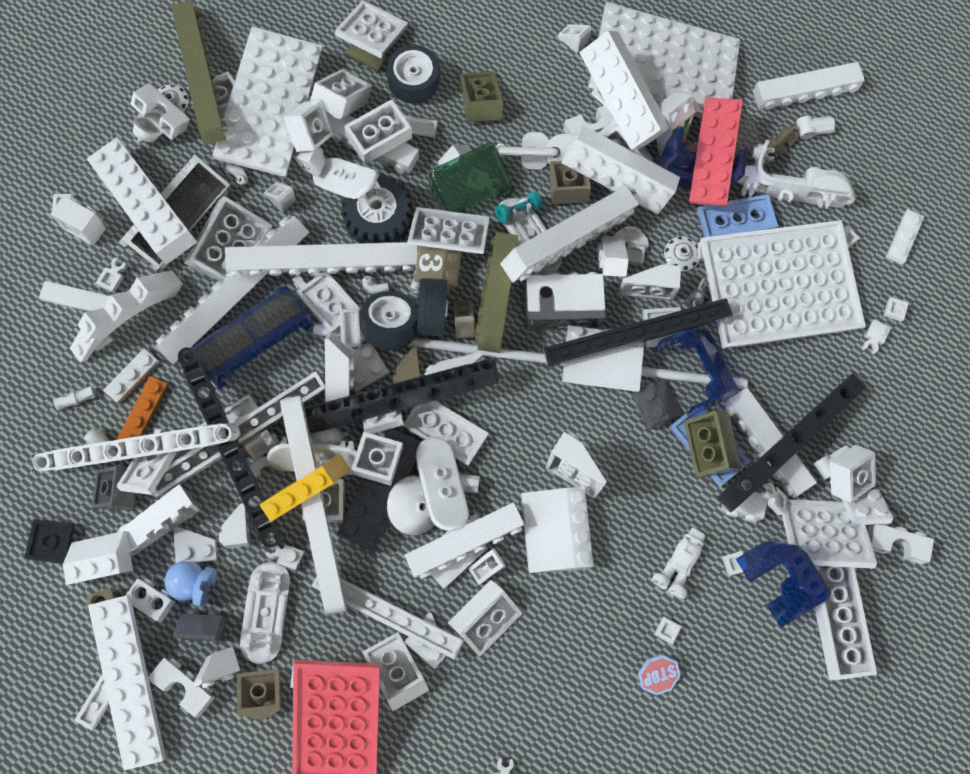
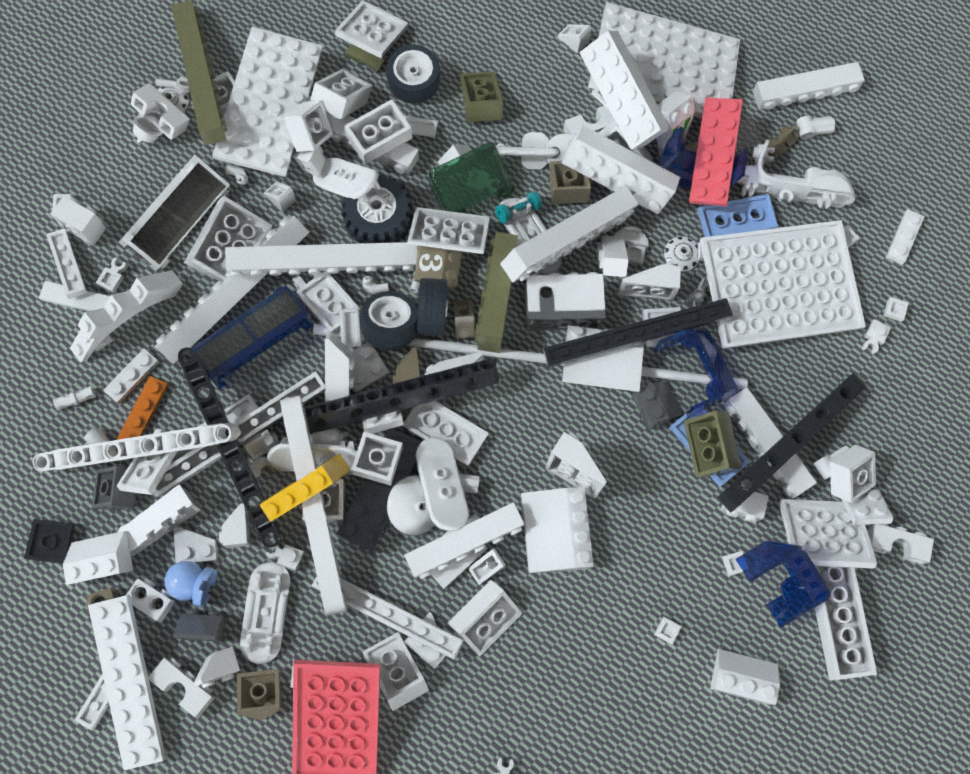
(66, 263): none -> white plate
(141, 201): white brick -> none
(180, 85): none -> white bar
(659, 674): piece -> none
(682, 561): white piece -> none
(746, 677): none -> white slope
(776, 498): white plate -> none

